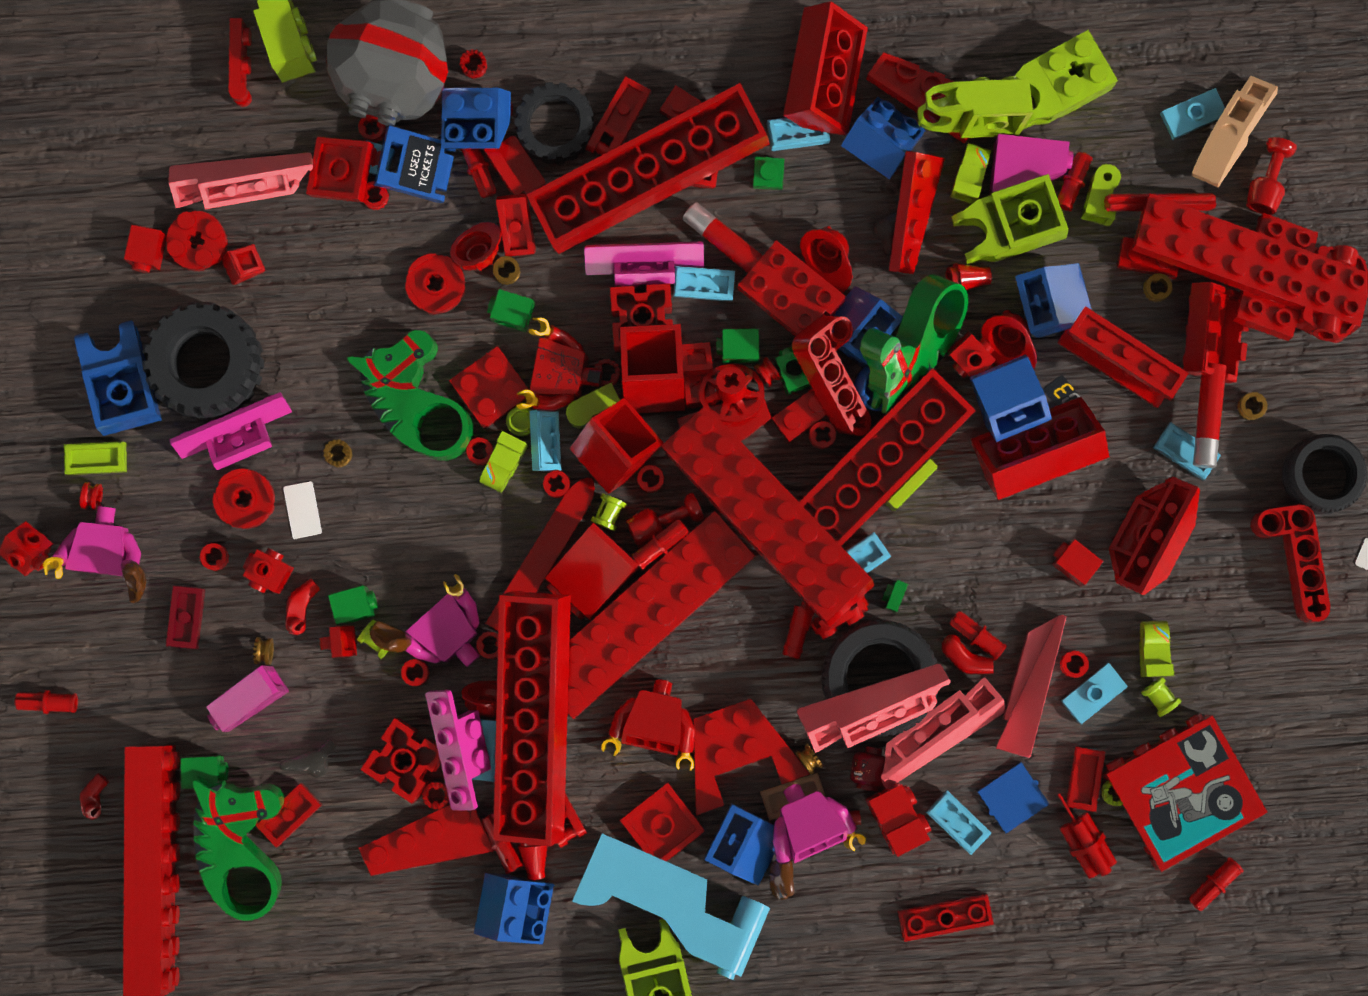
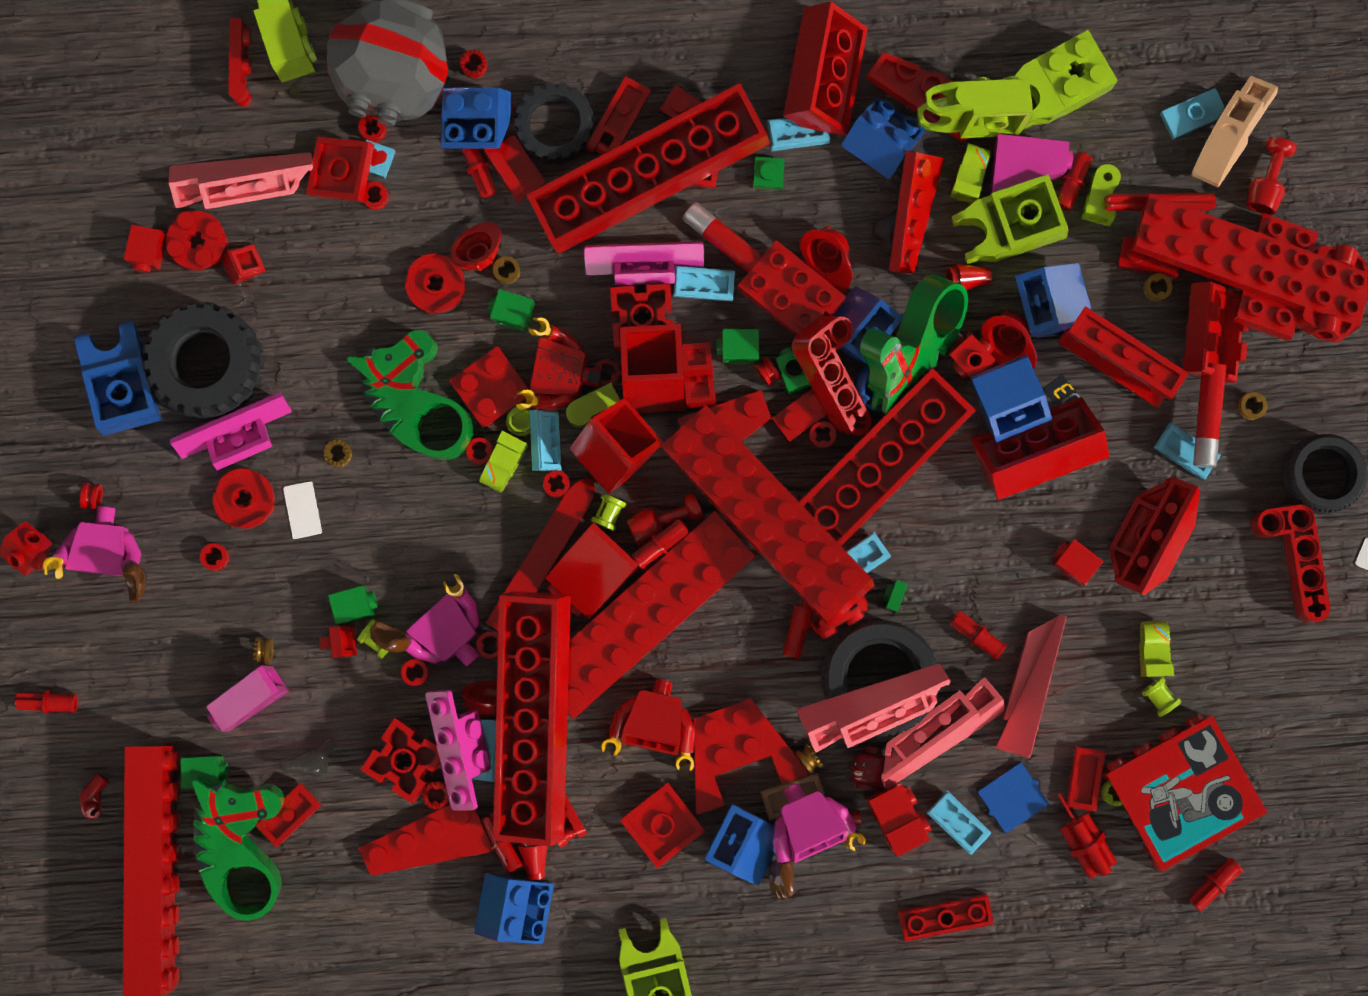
(95, 458): lime tile -> none
(185, 617): dark red plate -> none
(277, 573): red brick -> none
(296, 607): red arm -> none
(420, 168): container -> none
(516, 225): red plate -> none
(644, 485): red bush -> none
(677, 898): medium azure door -> none
(731, 389): red wheel -> none
(912, 485): lime tile -> none
(964, 659): red arm -> none
(1067, 658): red bush -> none
(1094, 693): medium azure plate -> none

